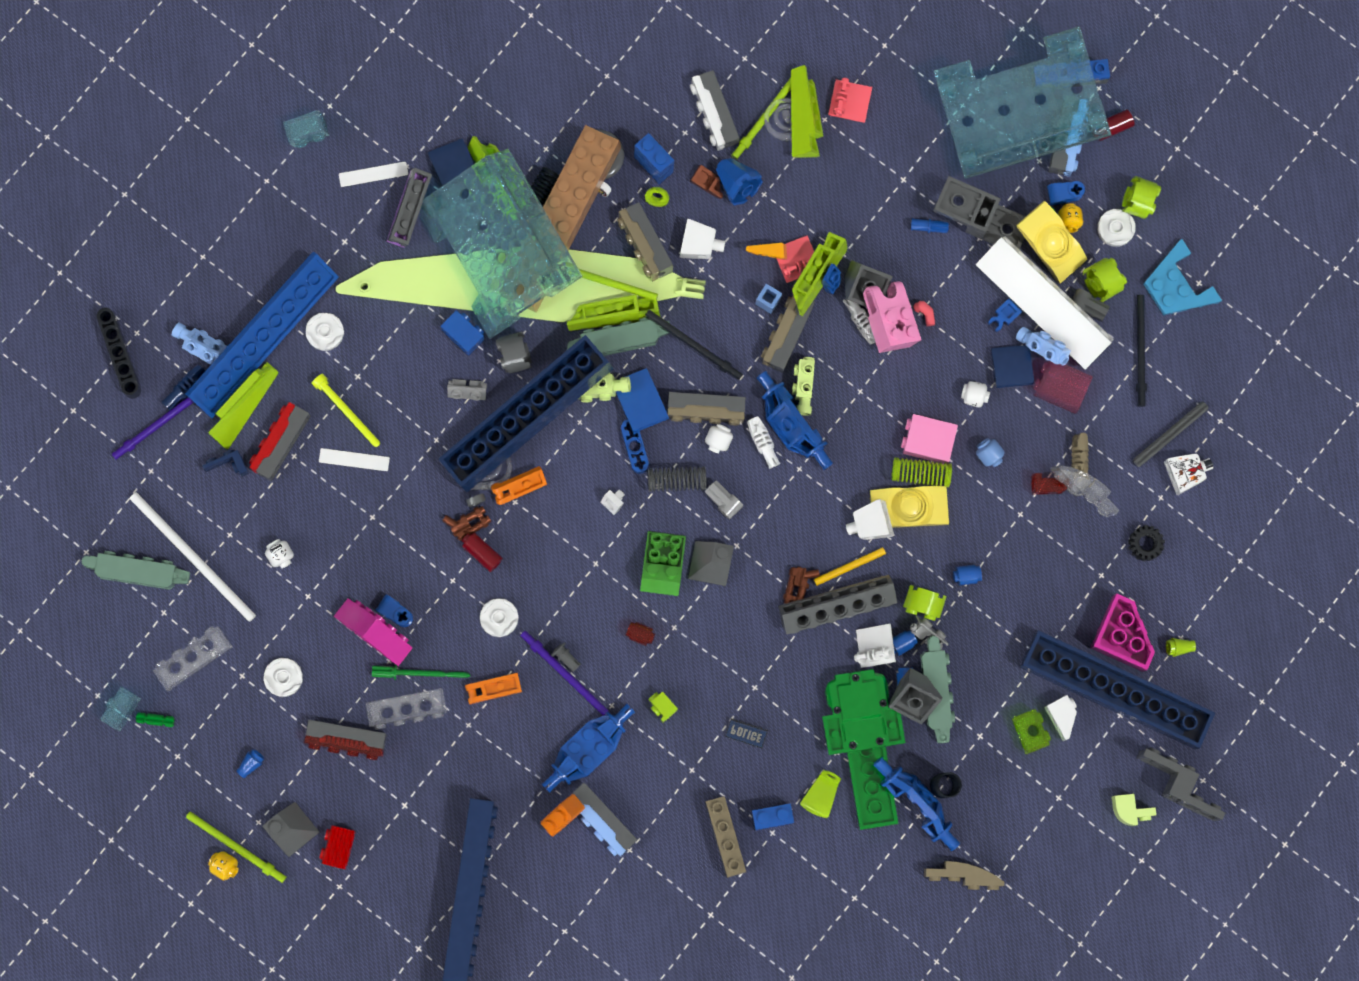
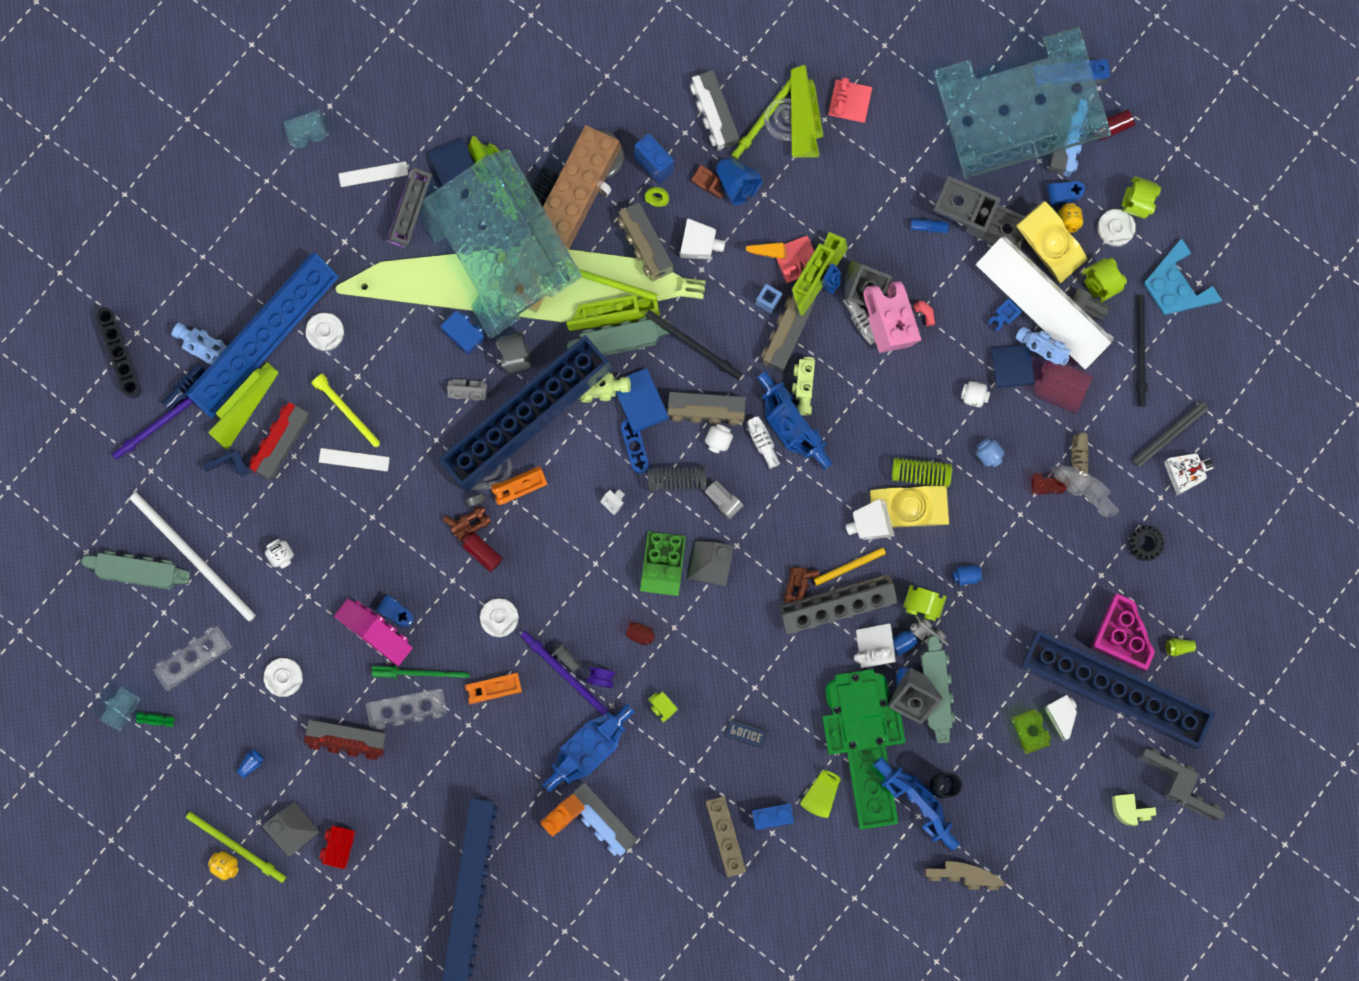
(601, 677): none -> dark purple wheel
(929, 439): bright pink brick -> none

